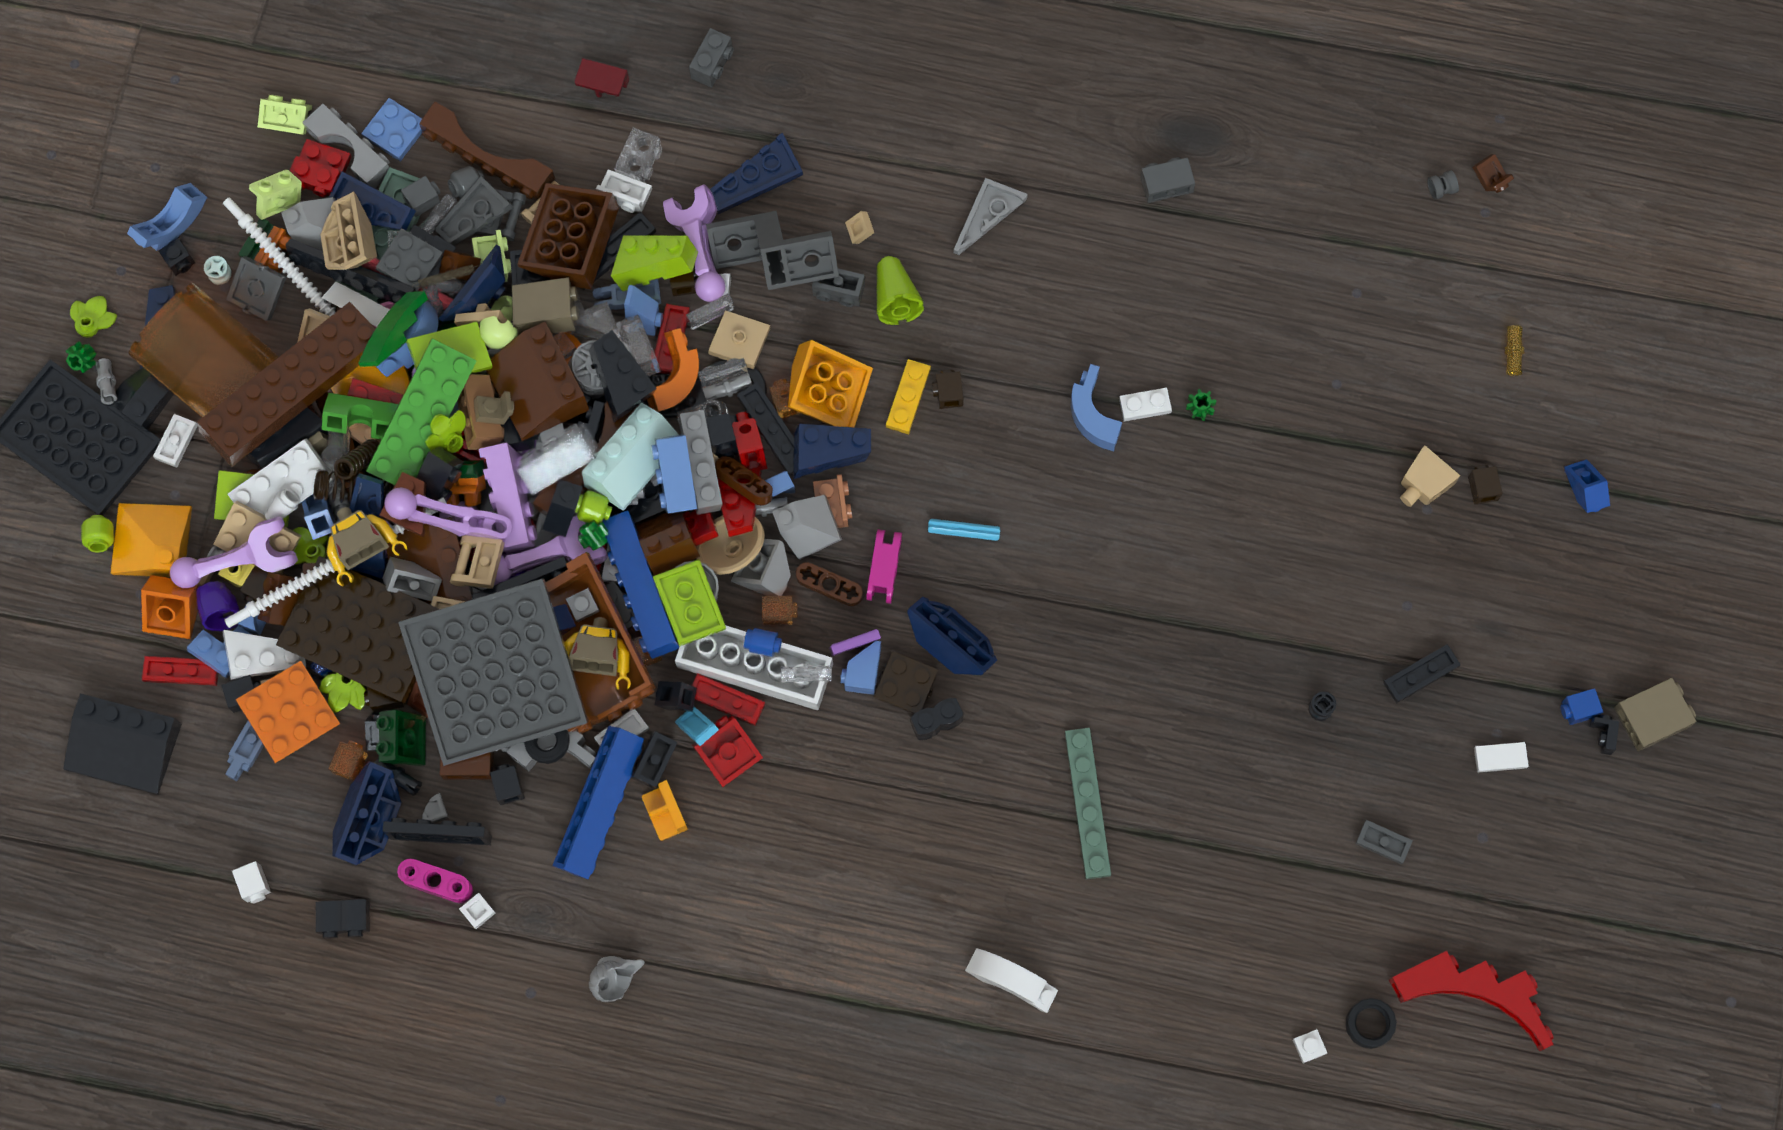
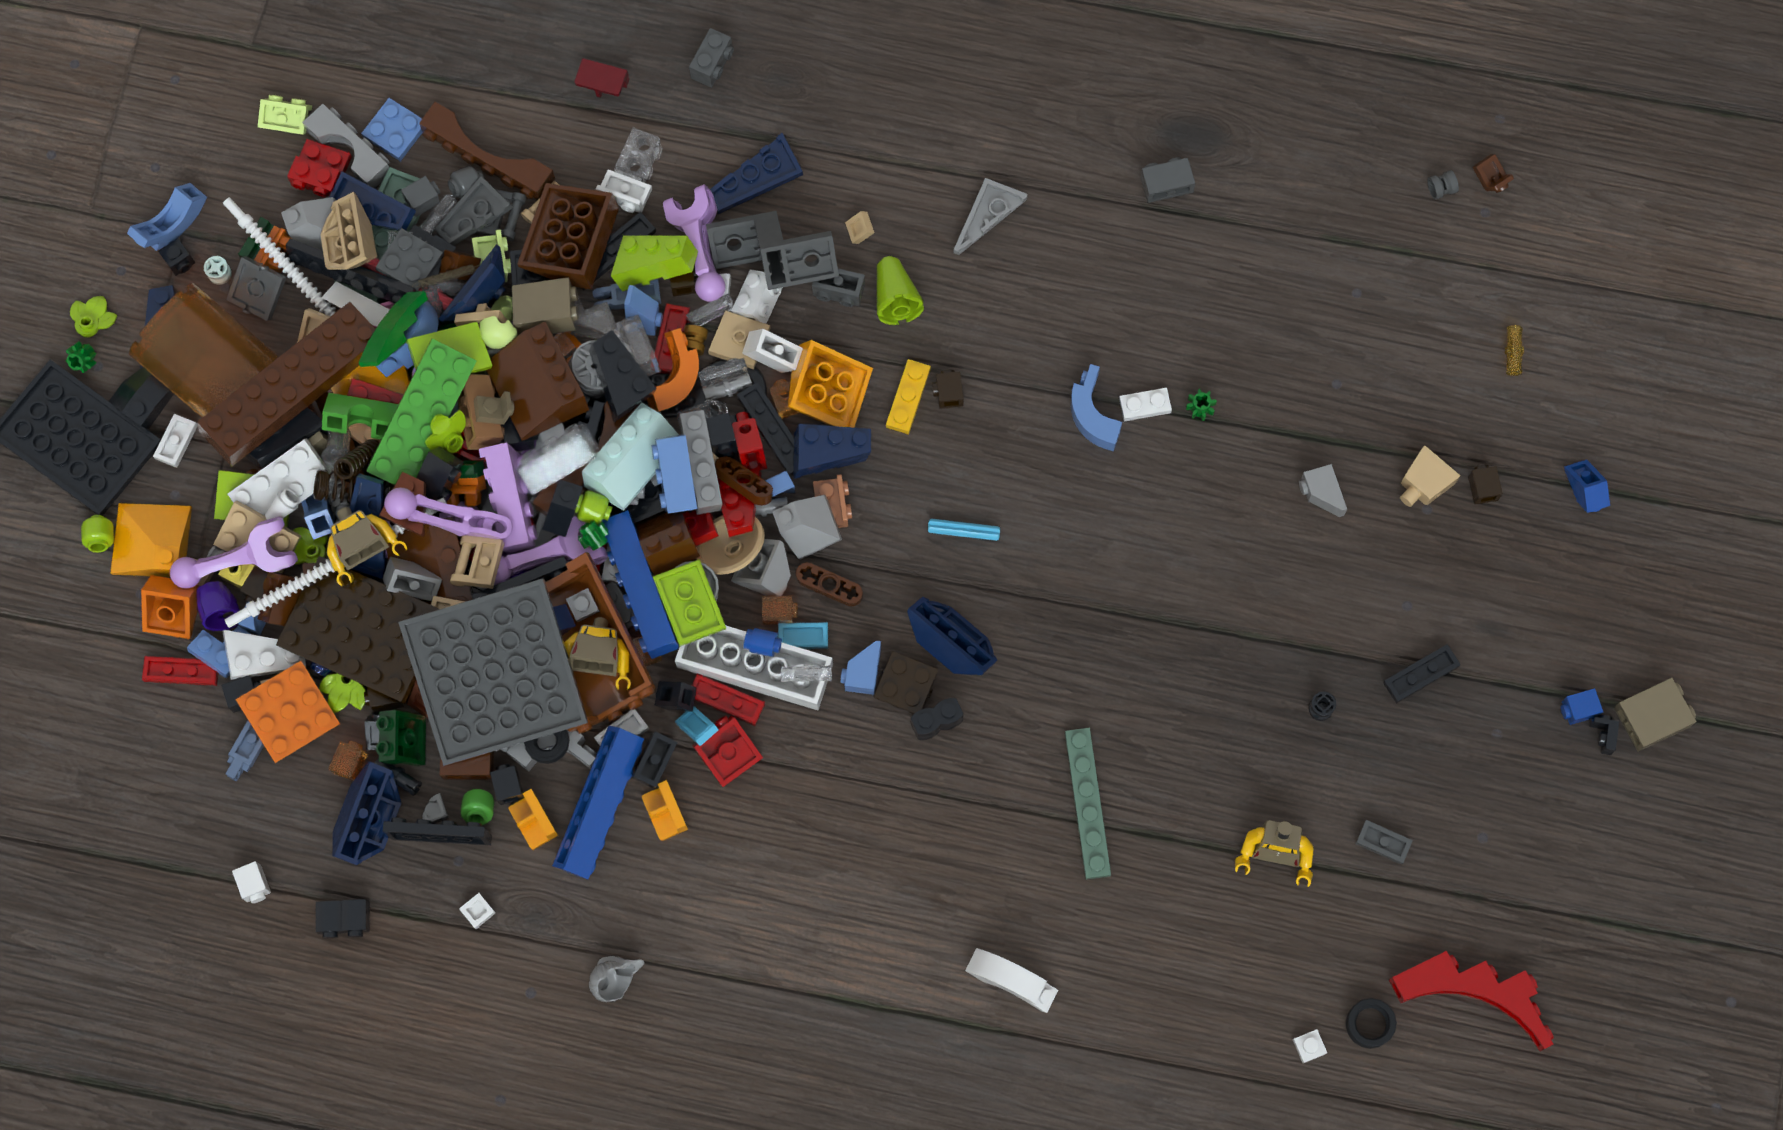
(106, 381): light grey pin -> none
(120, 743): black slope -> none
(276, 193): yellowish green bracket -> none
(424, 872): dark pink piece -> none
(477, 806): none -> bright green head
(532, 820): none -> light orange panel
(696, 337): none -> pearl gold wheel
(755, 299): none -> white bracket
(772, 350): none -> white brick
(804, 634): none -> medium azure tile
(854, 642): medium lavender tile -> none
(884, 566): dark pink piece -> none
(1278, 844): none -> torso
(1323, 490): none -> light grey slope
(1501, 757): white tile -> none

